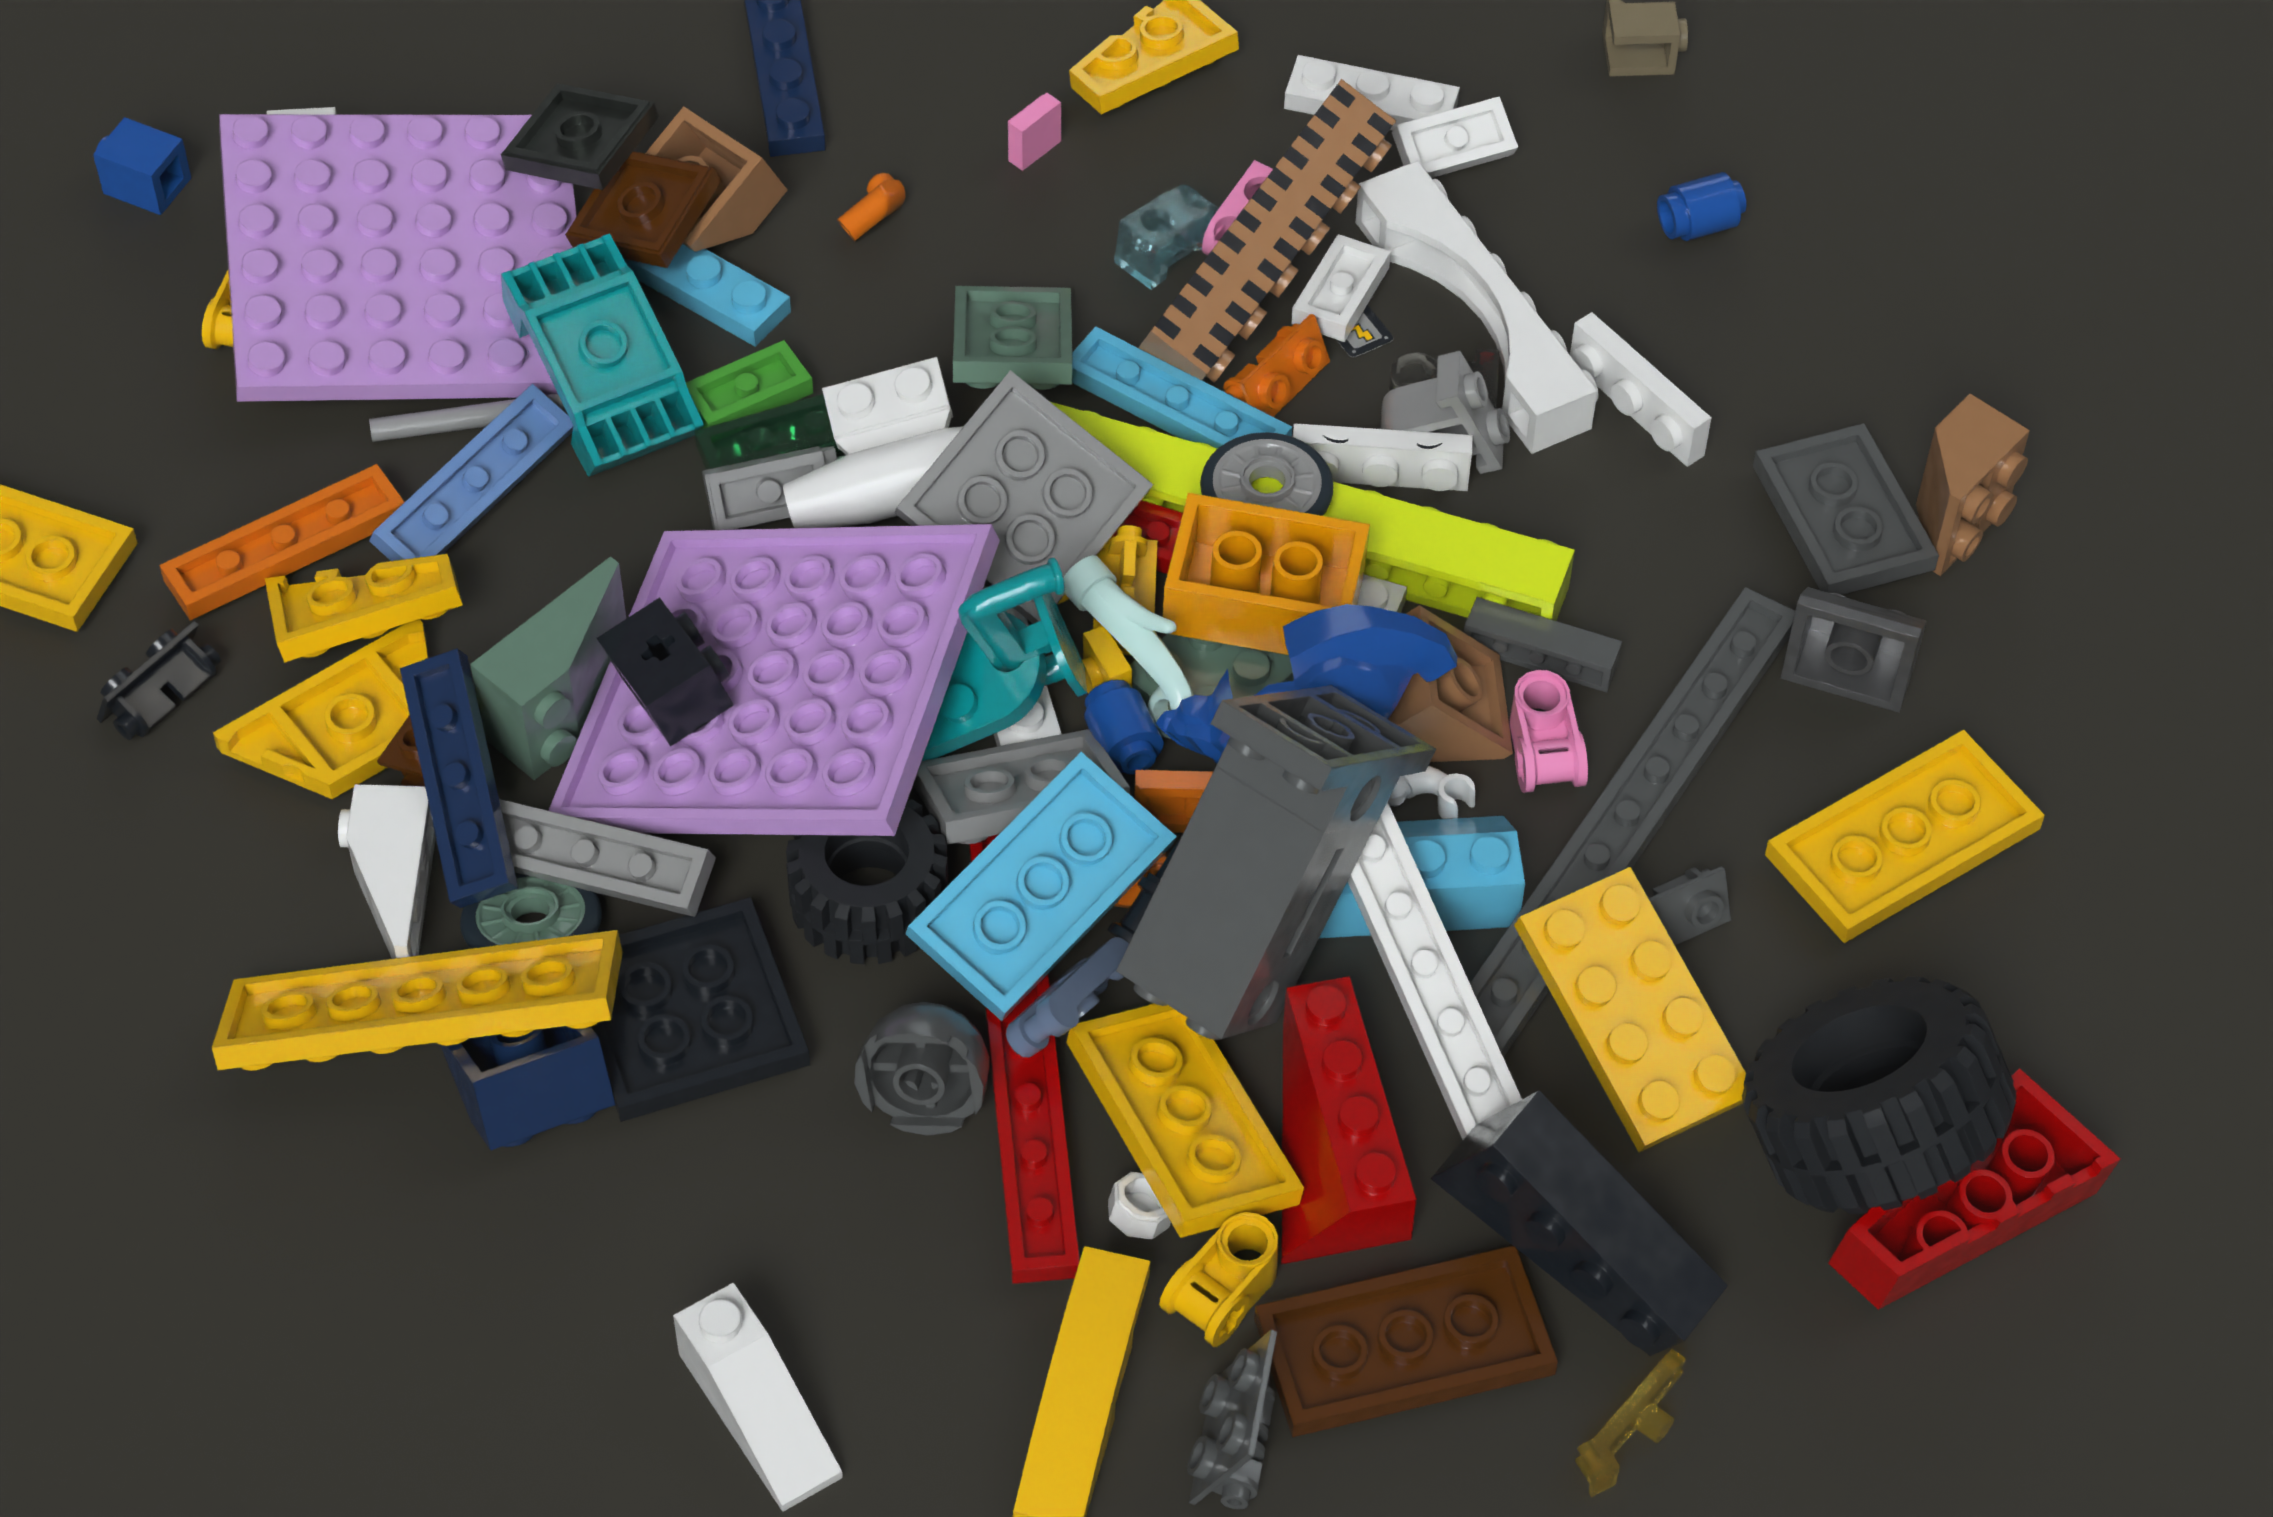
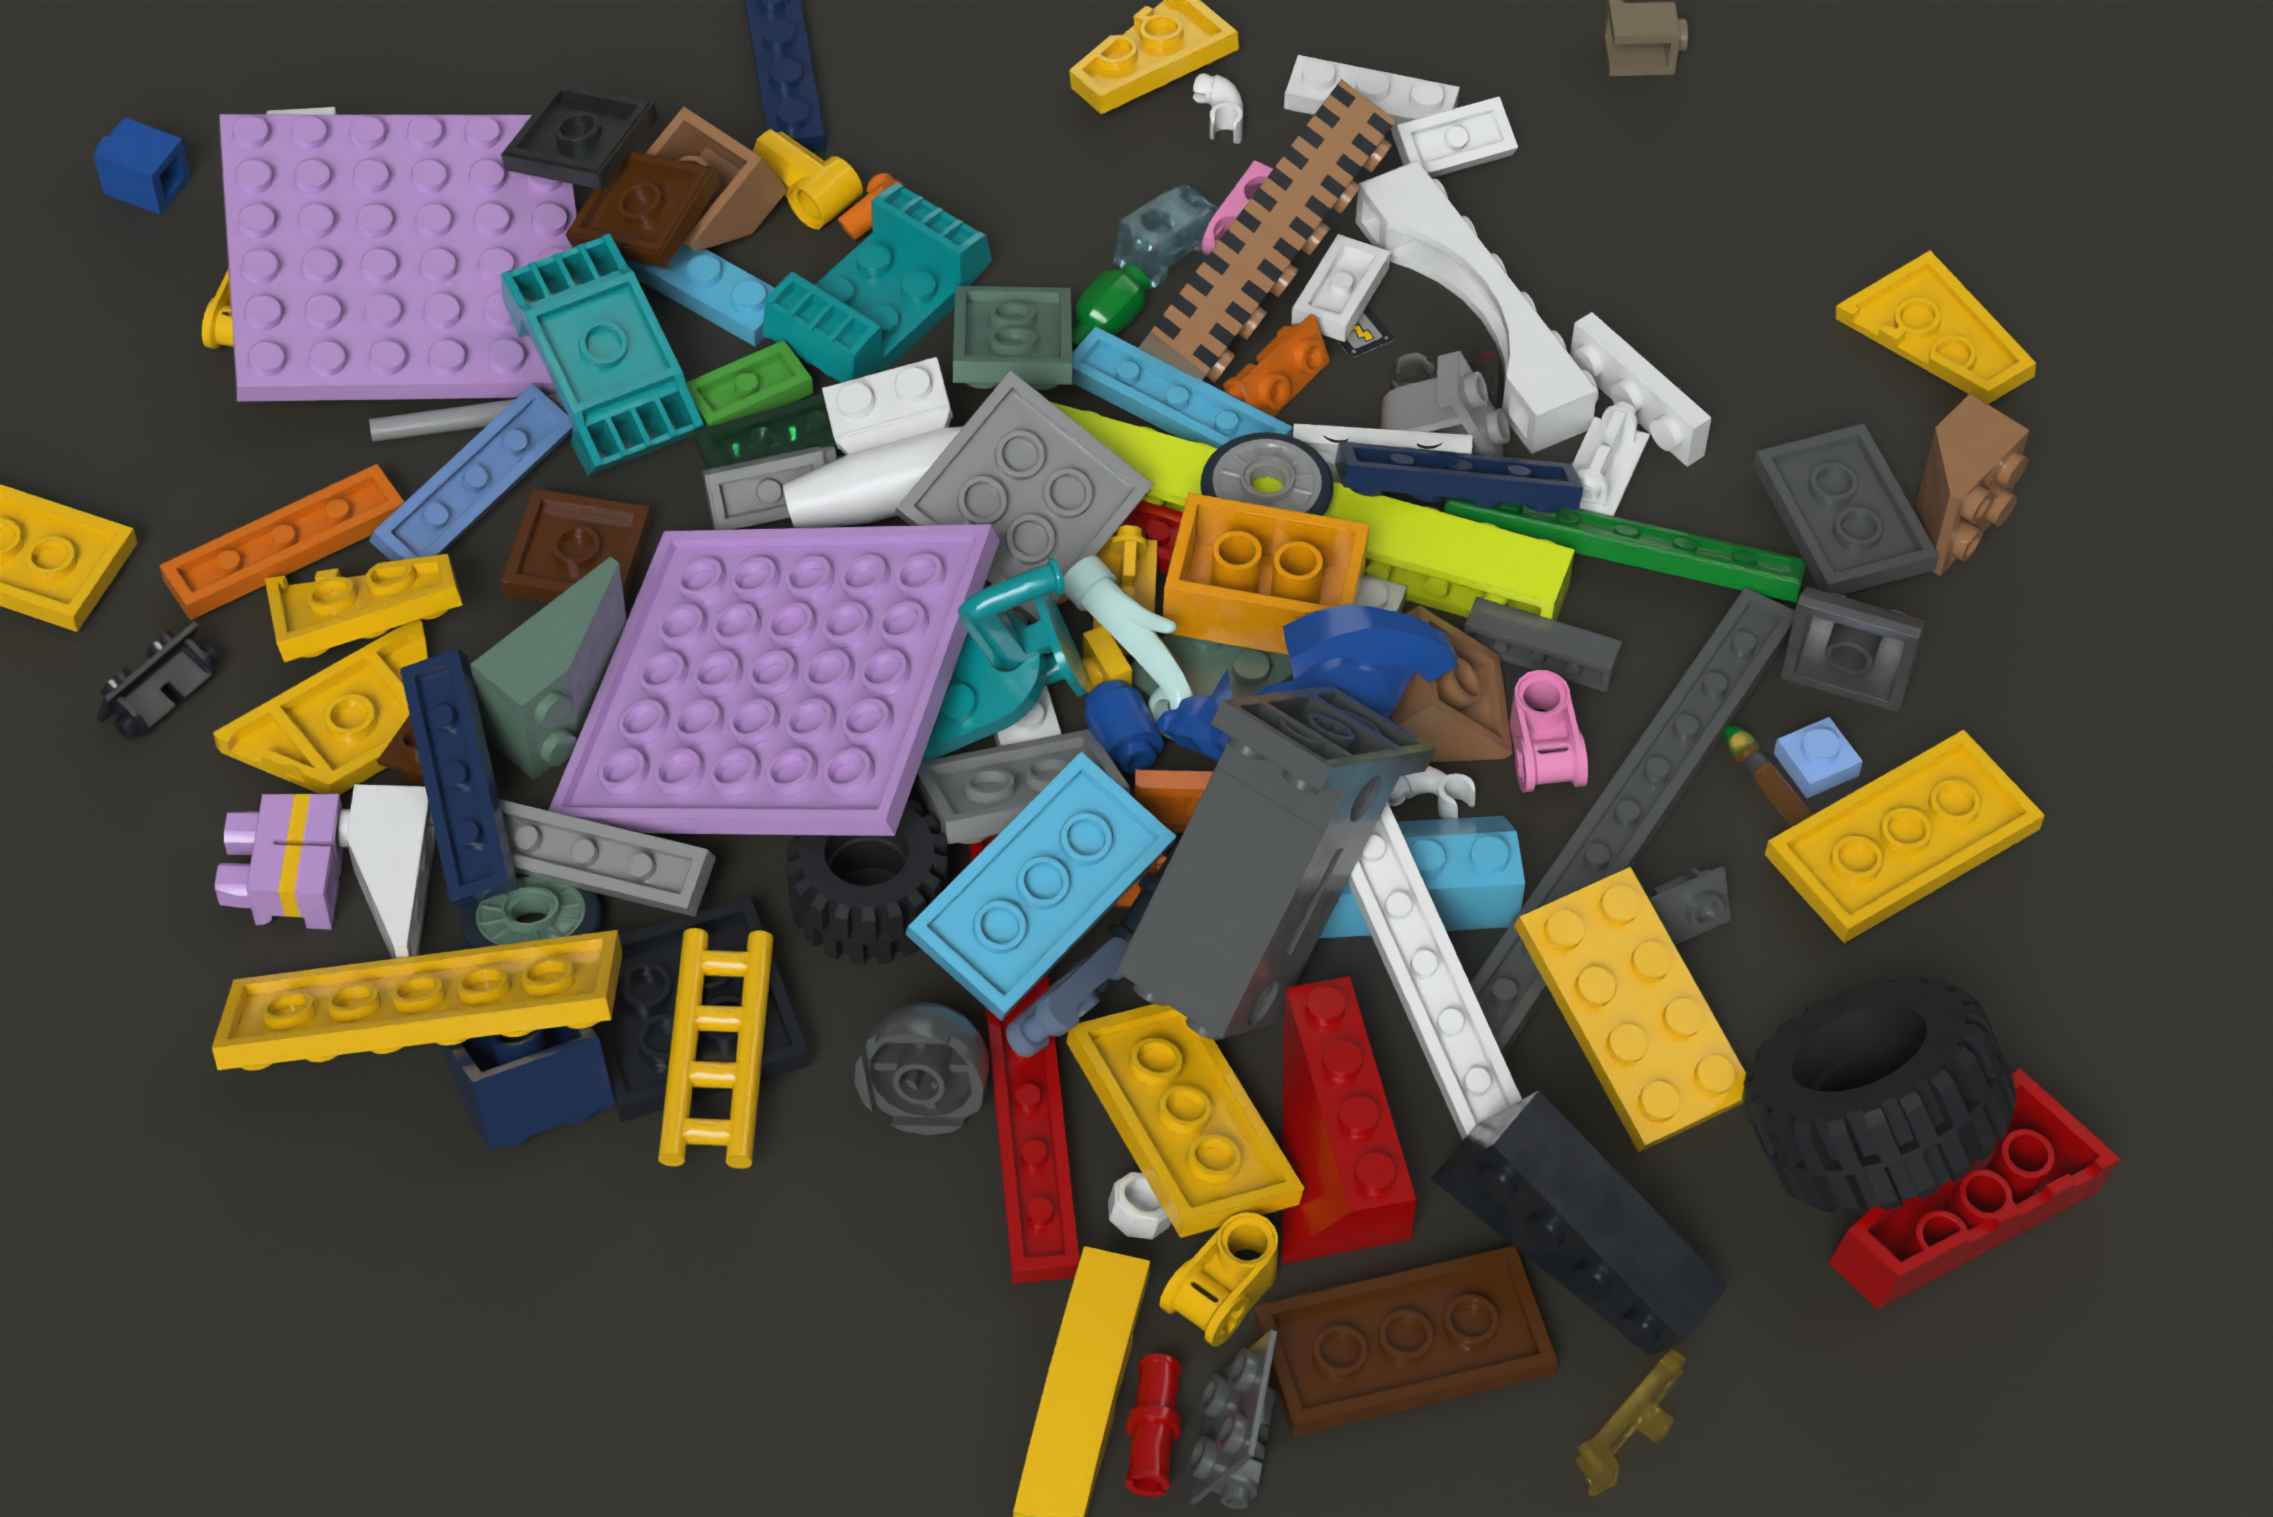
(291, 862): none -> lavender hips
(568, 538): none -> reddish brown plate
(667, 671): black brick -> none
(742, 1075): none -> yellow bar
(755, 1396): white slope -> none
(815, 187): none -> yellow piece
(881, 292): none -> teal plate
(1034, 131): bright pink tile -> none
(1110, 302): none -> green plant
(1153, 1425): none -> red pin
(1225, 104): none -> white arm
(1474, 477): none -> dark blue plate
(1609, 458): none -> white hinge
(1647, 547): none -> green tile
(1701, 207): blue brick -> none
(1747, 752): none -> clear orange piece
(1818, 757): none -> light blue plate
(1940, 327): none -> yellow wing

